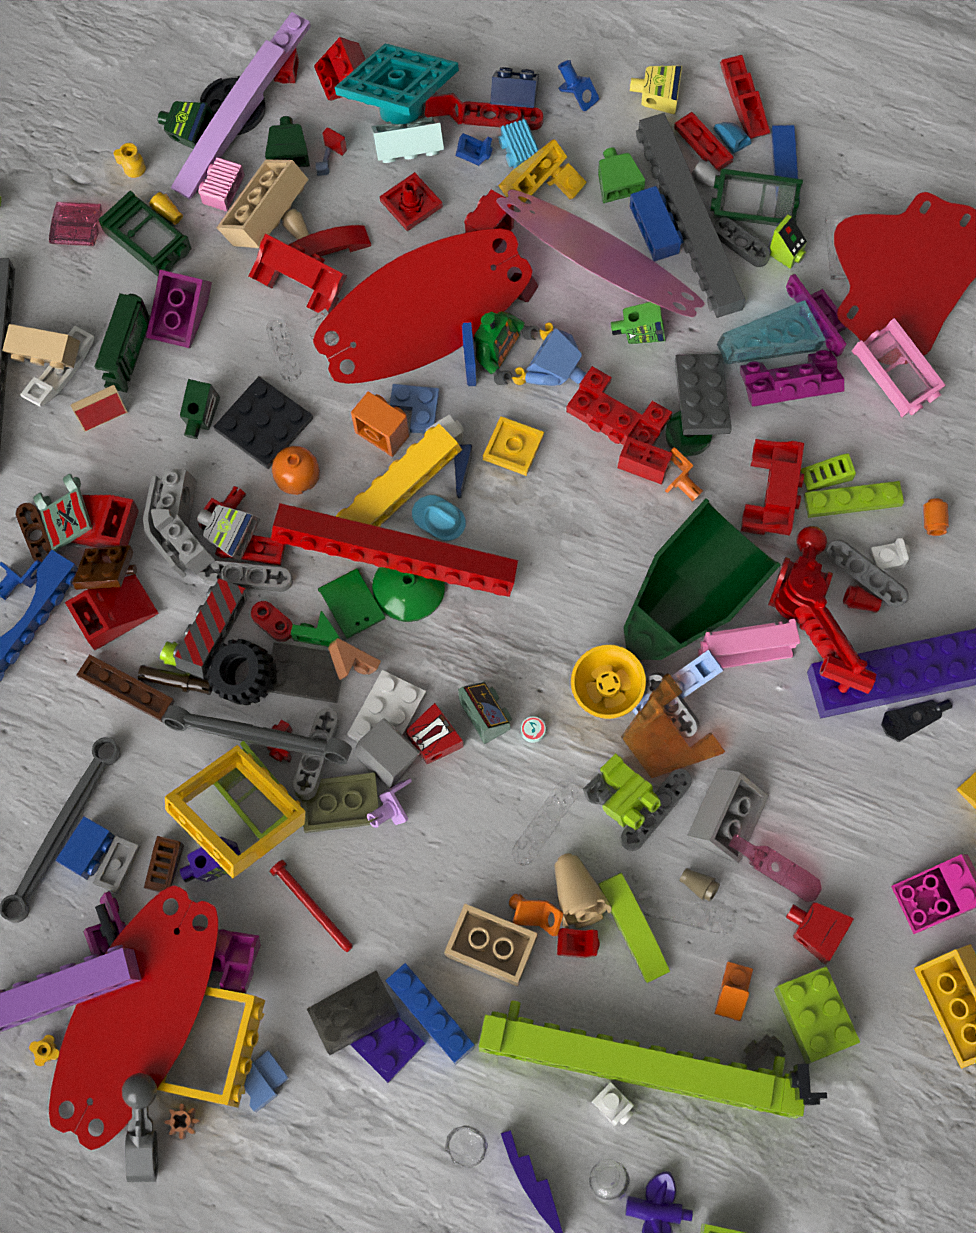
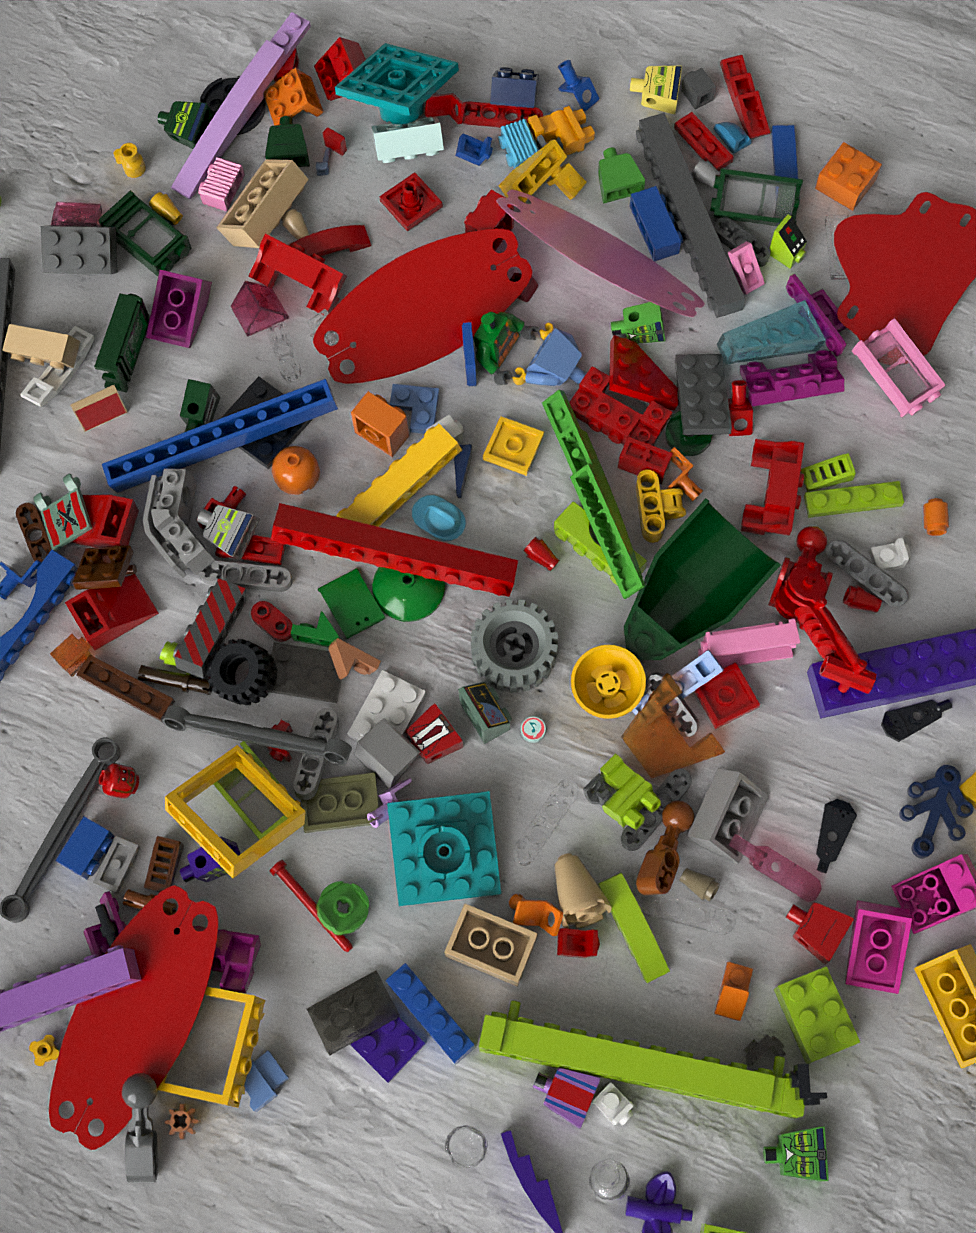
(71, 654): none -> clear orange brick
(79, 249): none -> dark grey brick
(119, 780): none -> red head
(139, 900): none -> dark orange pin
(220, 436): none -> blue brick
(257, 308): none -> clear pink slope
(292, 95): none -> orange bracket
(340, 922): none -> bright green plate
(451, 821): none -> teal piece
(519, 624): none -> light grey wheel
(541, 553): none -> red cone
(564, 128): none -> light orange hips
(568, 1094): none -> torso
(574, 527): none -> lime arch
(595, 494): none -> bright green slope
(638, 376): none -> red plate
(663, 861): none -> dark orange beam
(667, 504): none -> yellow piece
(698, 88): none -> dark grey brick
(727, 696): none -> red plate
(740, 408): none -> red bracket
(746, 267): none -> bright pink slope
(800, 1154): none -> torso
(834, 823): none -> black piece
(848, 176): none -> orange brick
(878, 946): none -> dark pink slope
(937, 807): none -> dark blue plant

